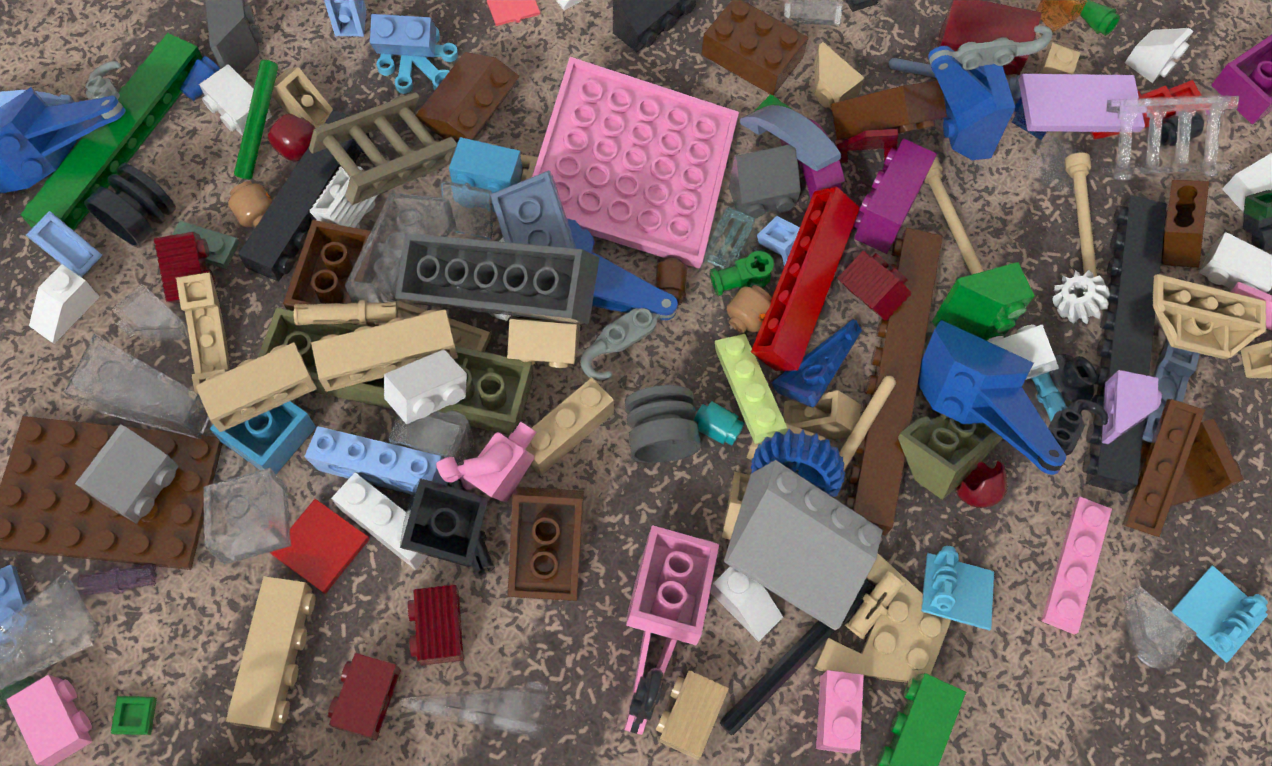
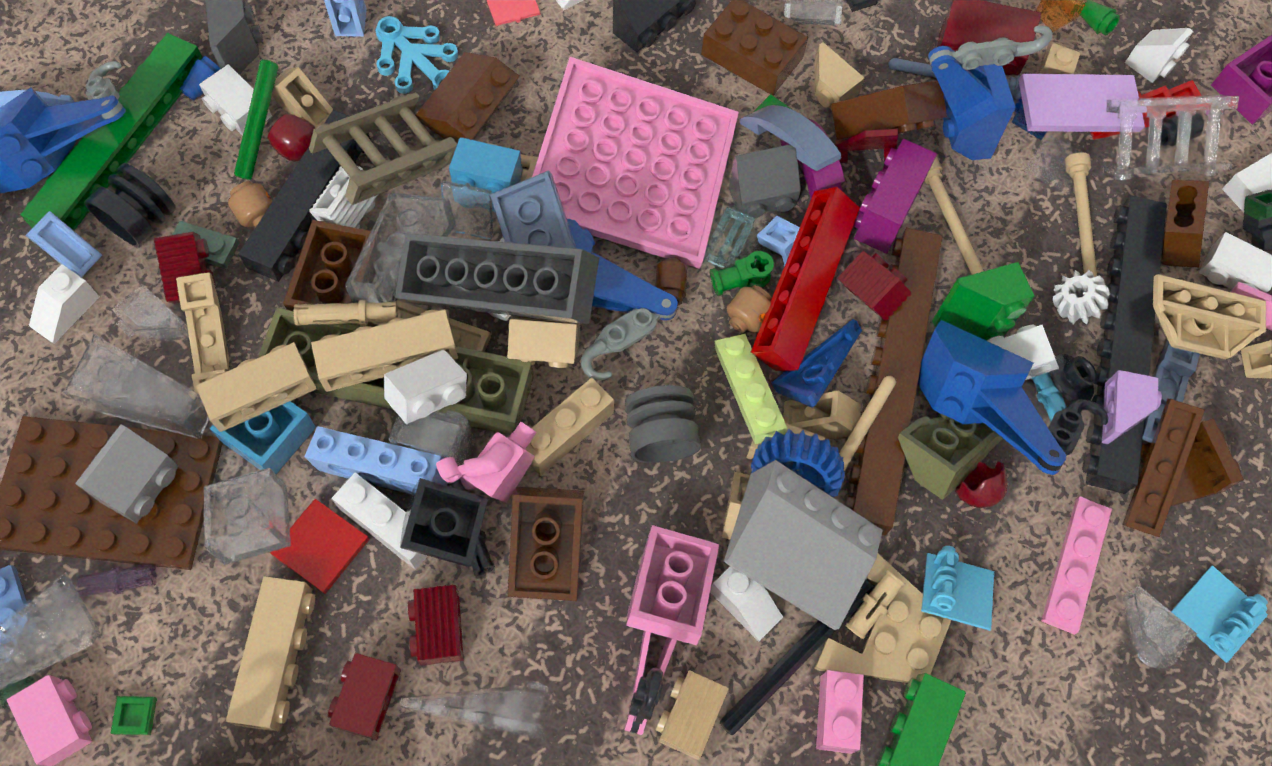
(403, 35): medium blue brick -> none
(718, 423): teal brick -> none

